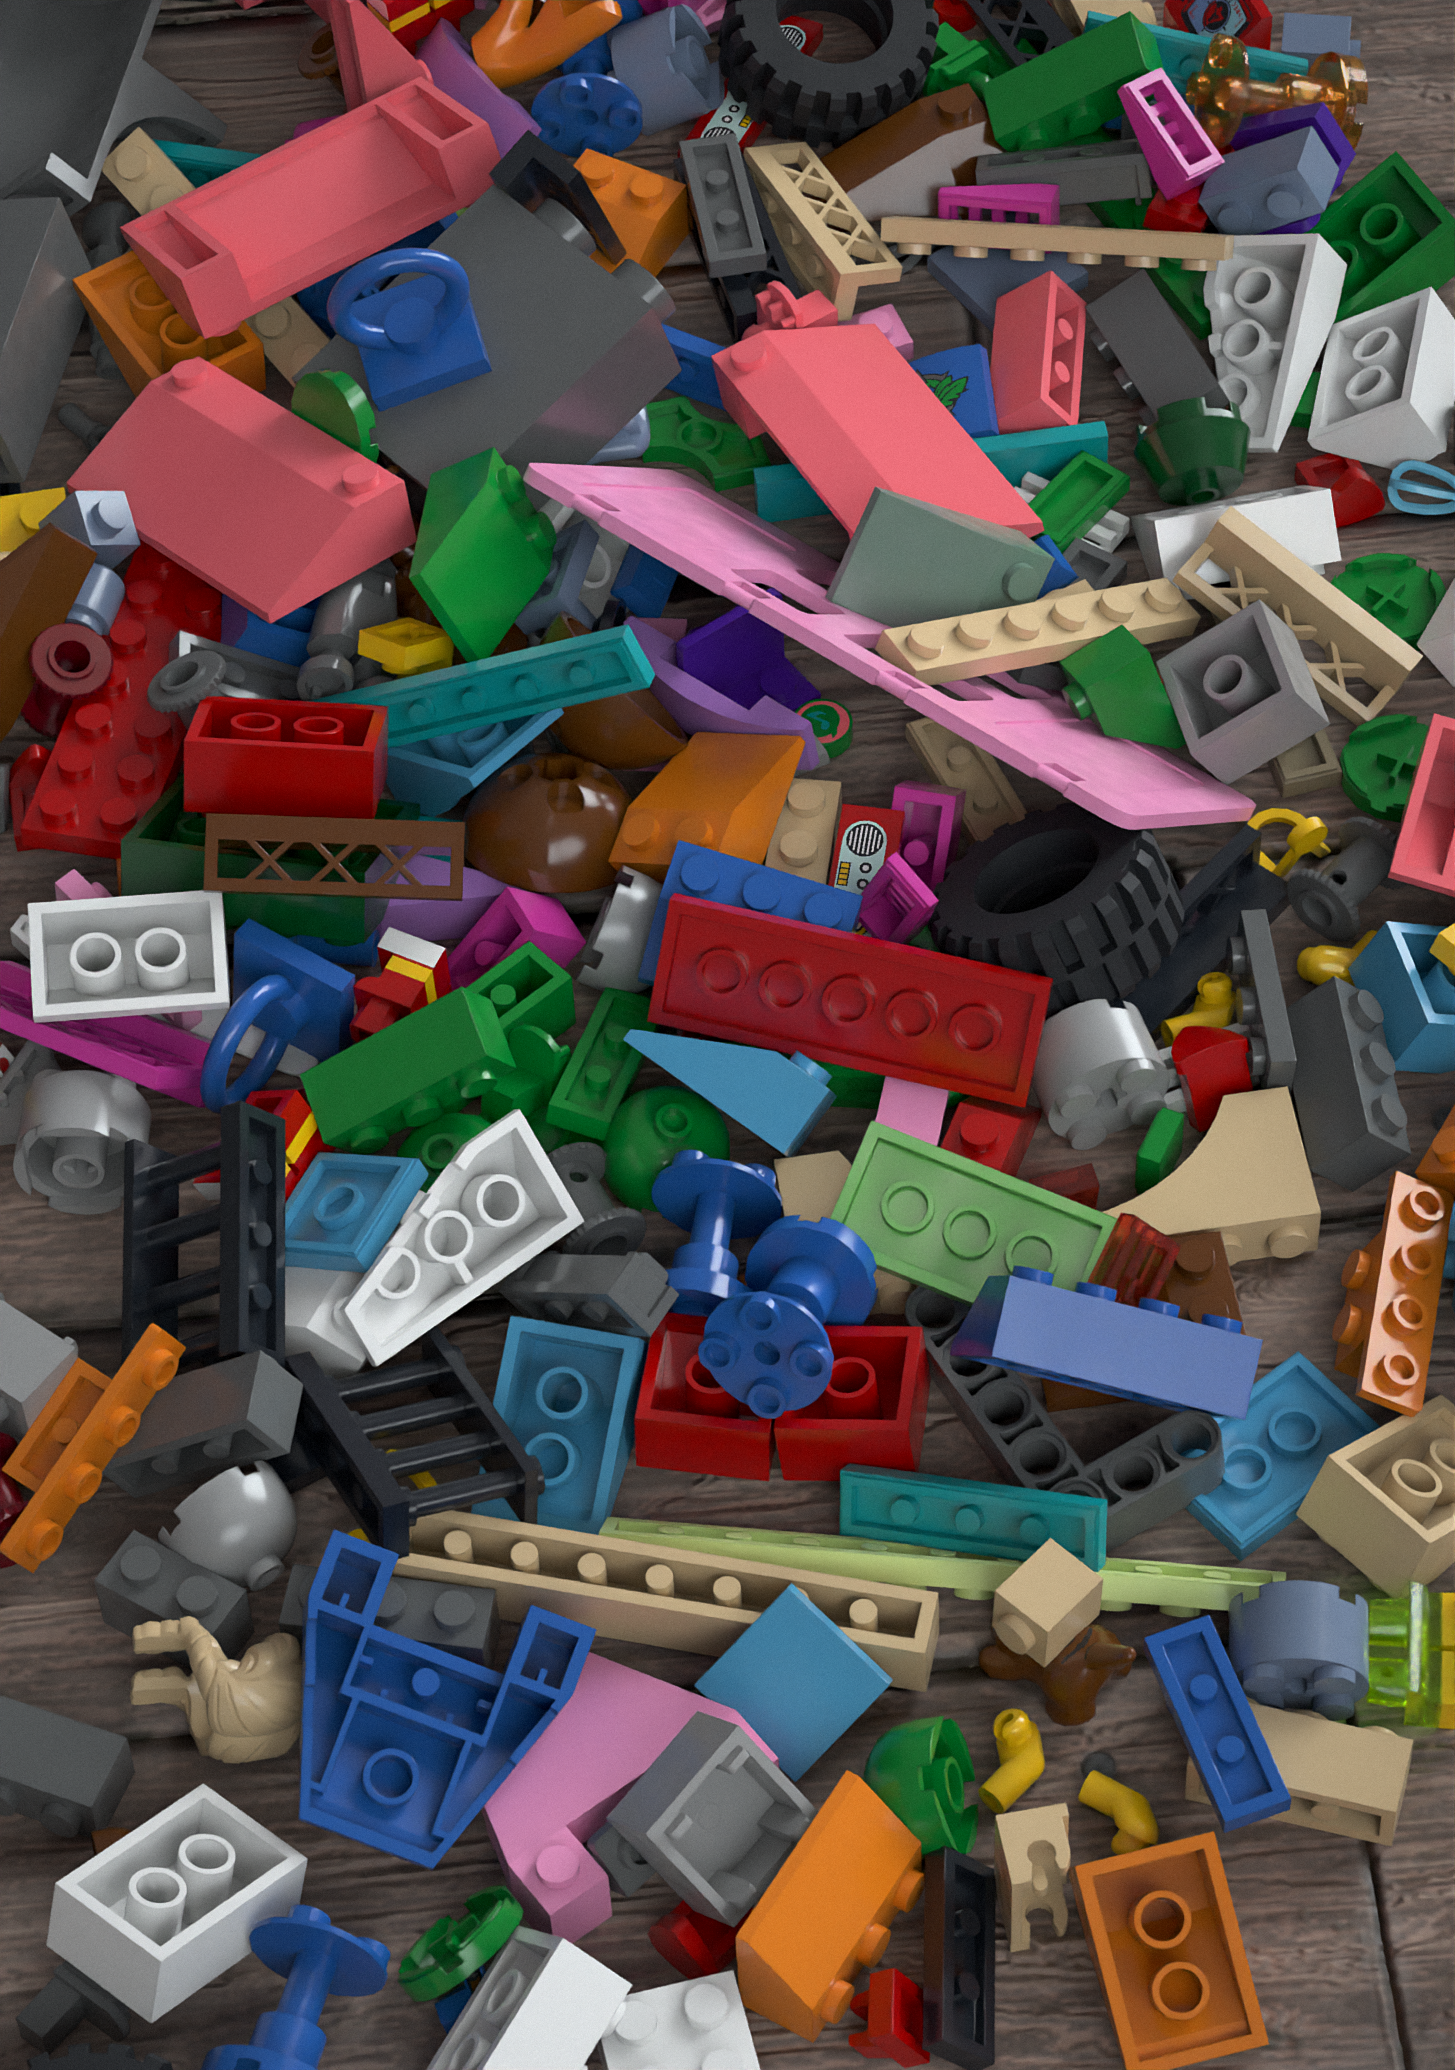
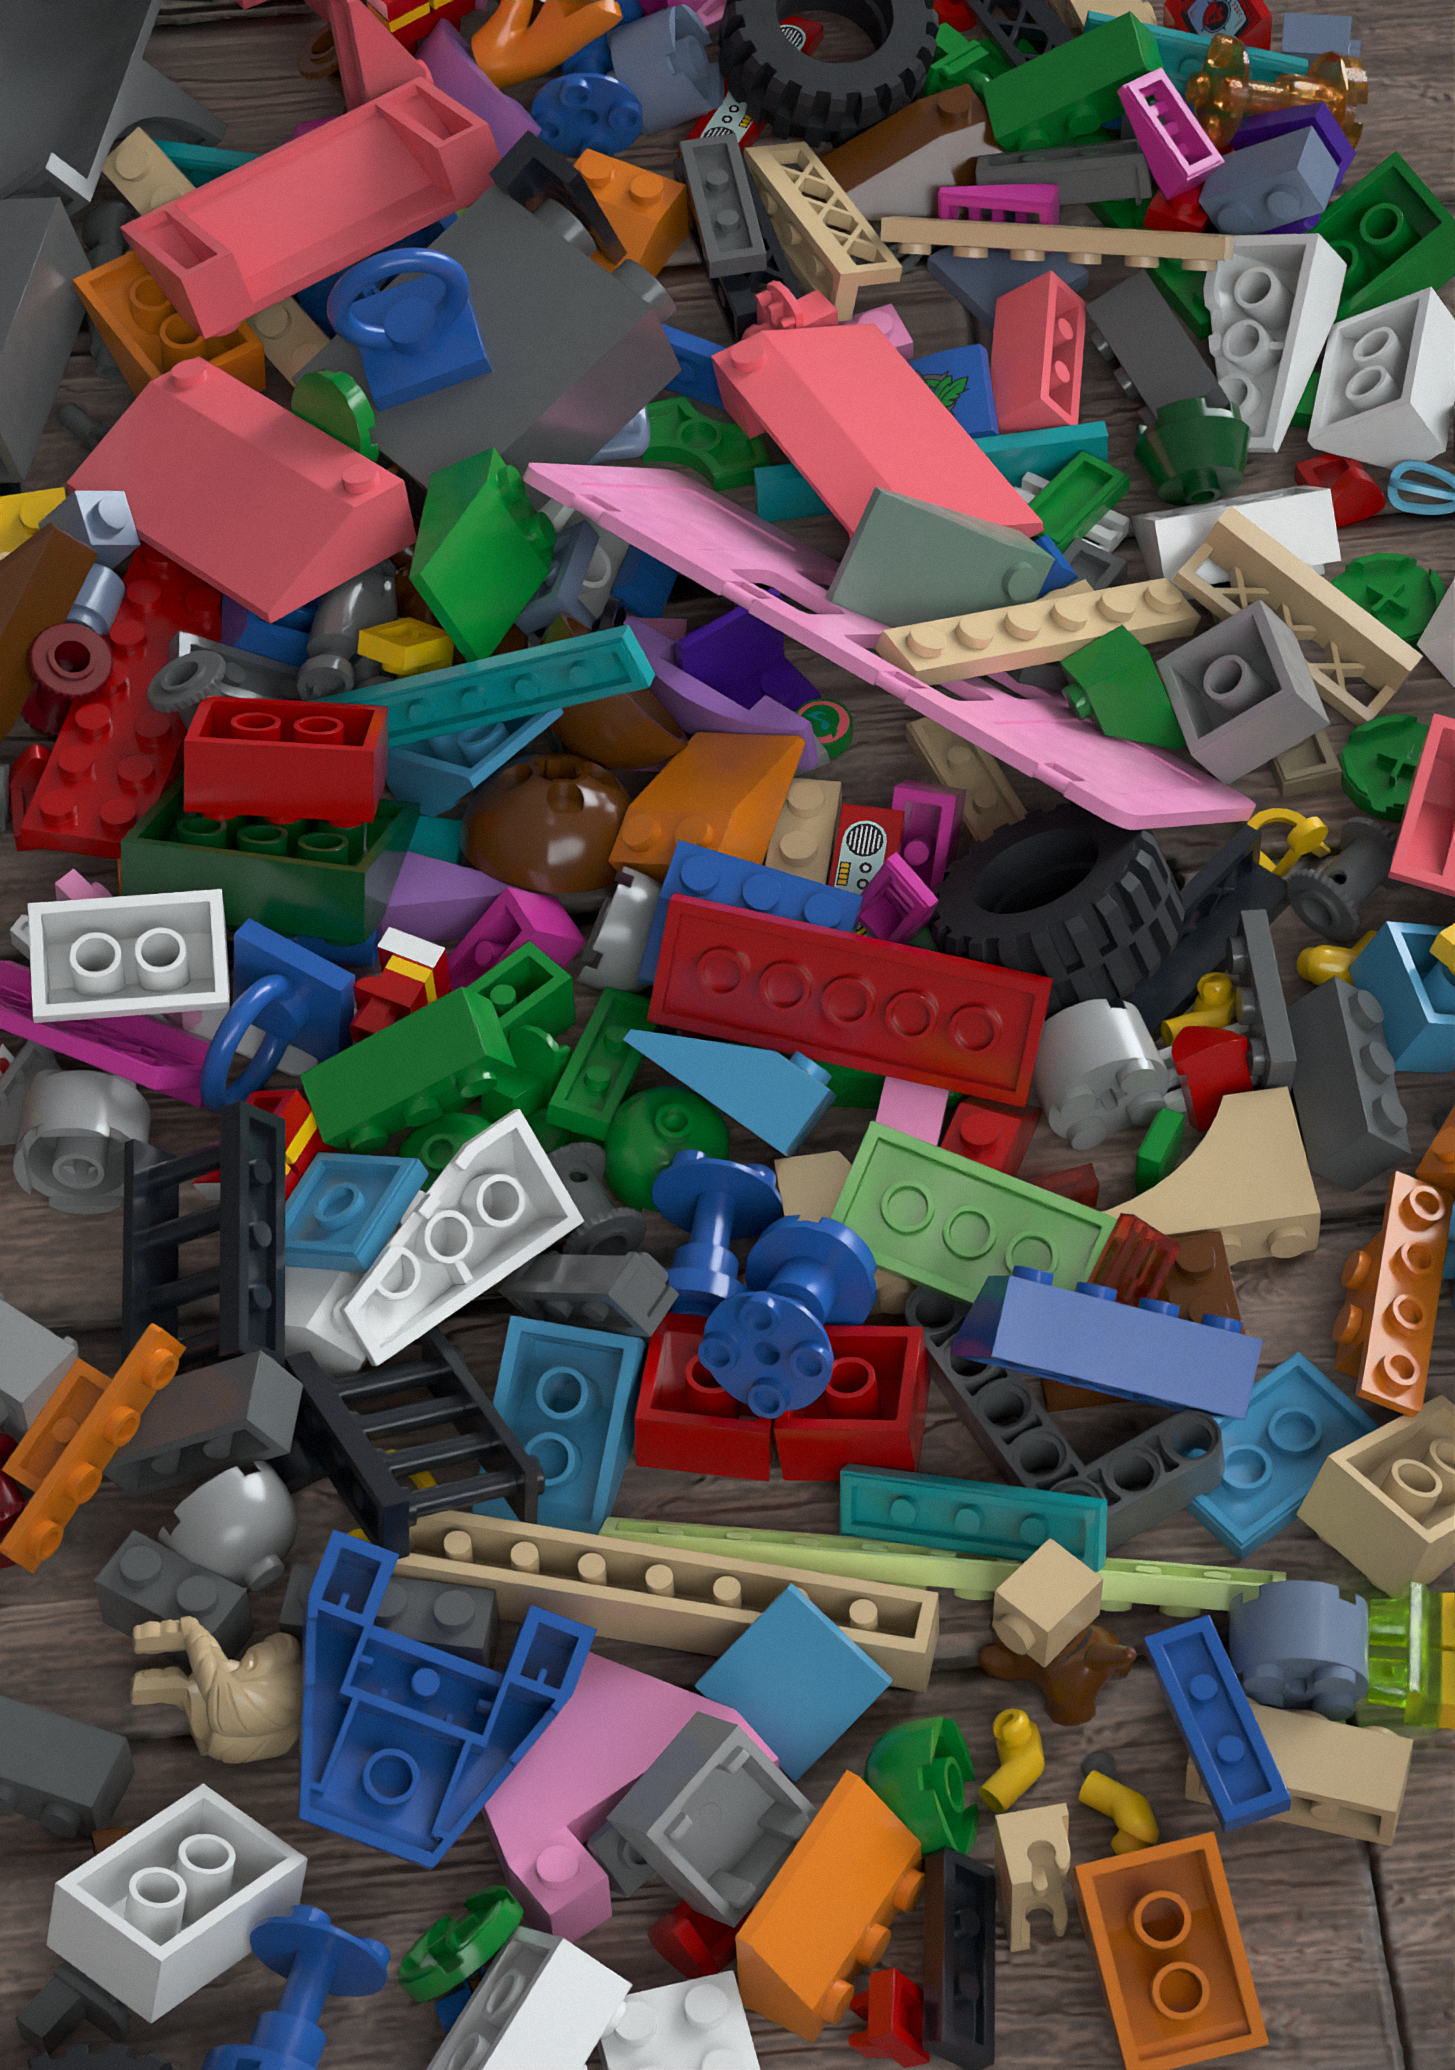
(334, 835): reddish brown fence -> none

